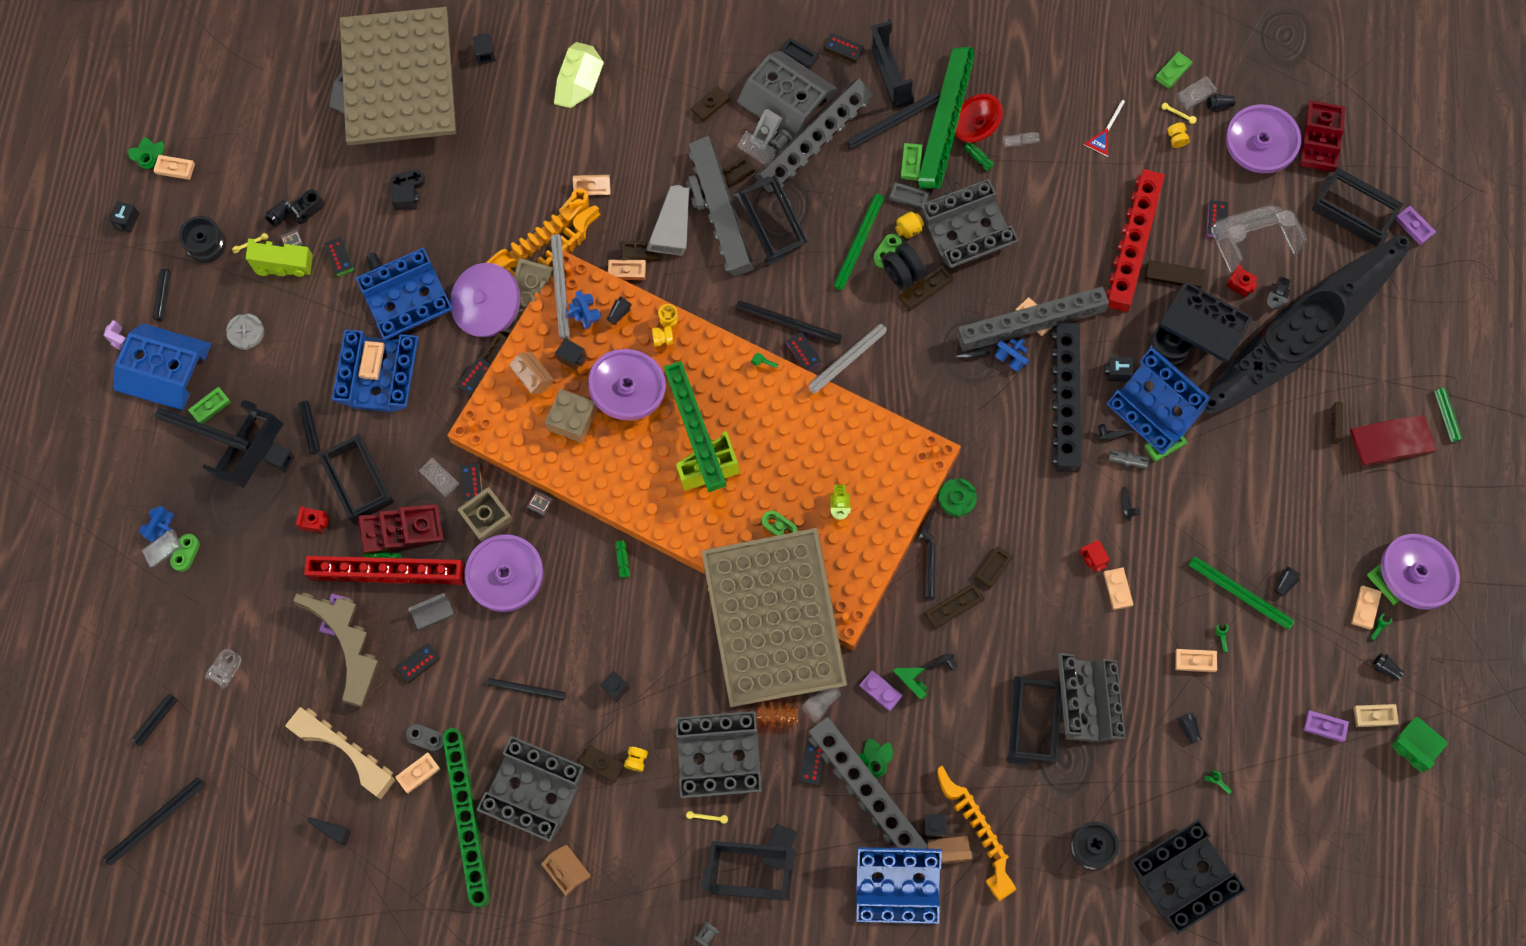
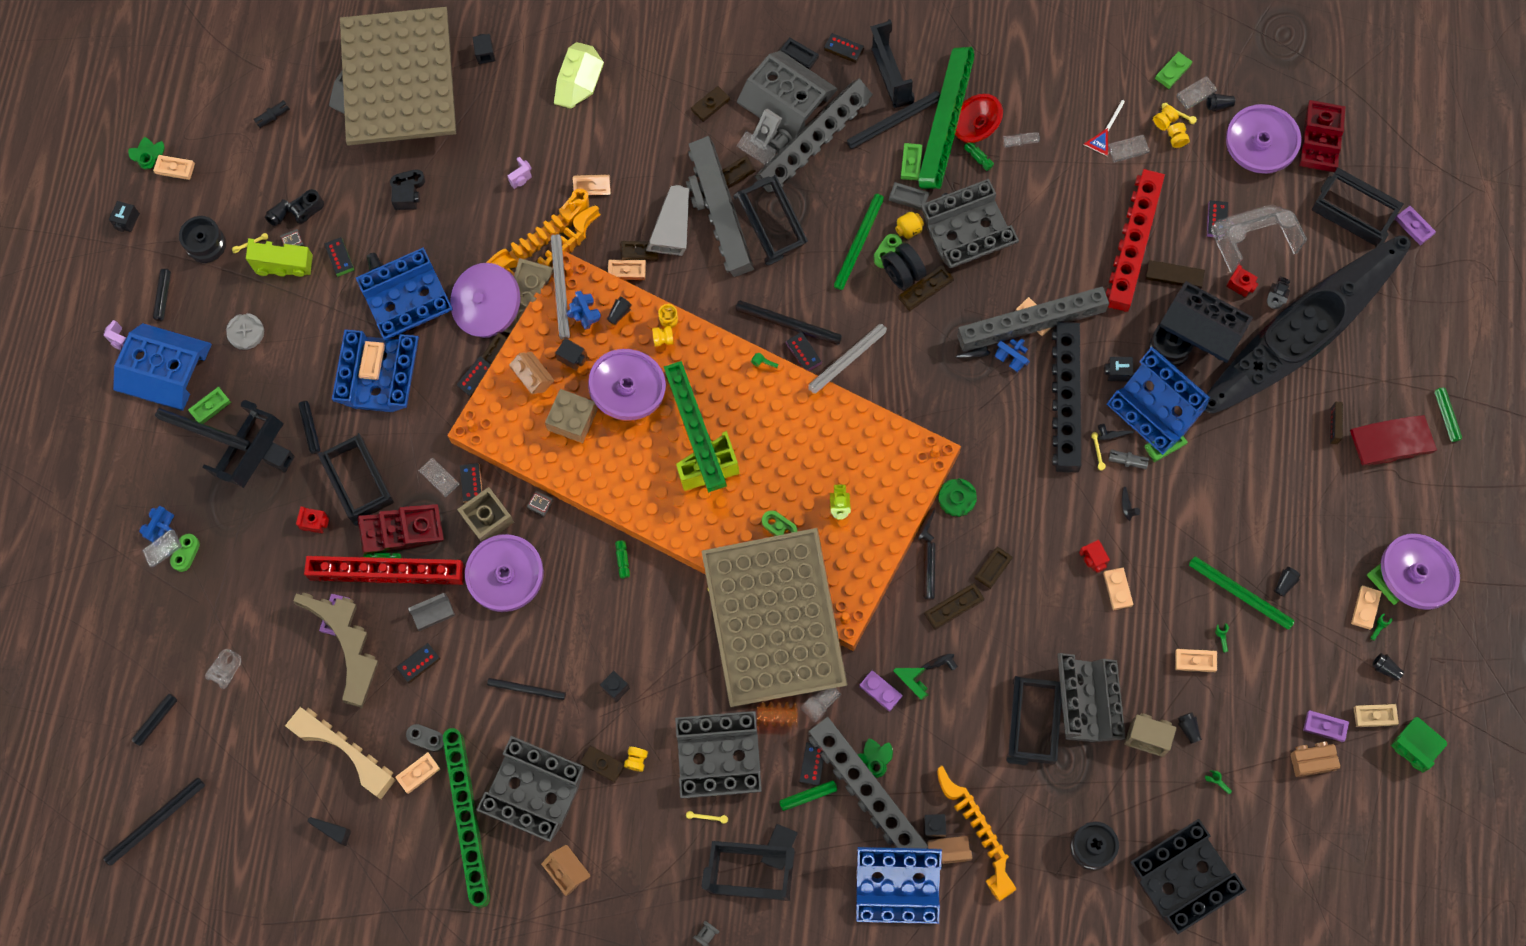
(271, 114): none -> black pin
(520, 175): none -> lavender bracket
(808, 795): none -> green axle
(1101, 466): none -> light yellow hinge
(1128, 148): none -> clear plate
(1150, 735): none -> dark tan brick
(1166, 117): none -> yellow wheel
(1314, 760): none -> medium nougat brick

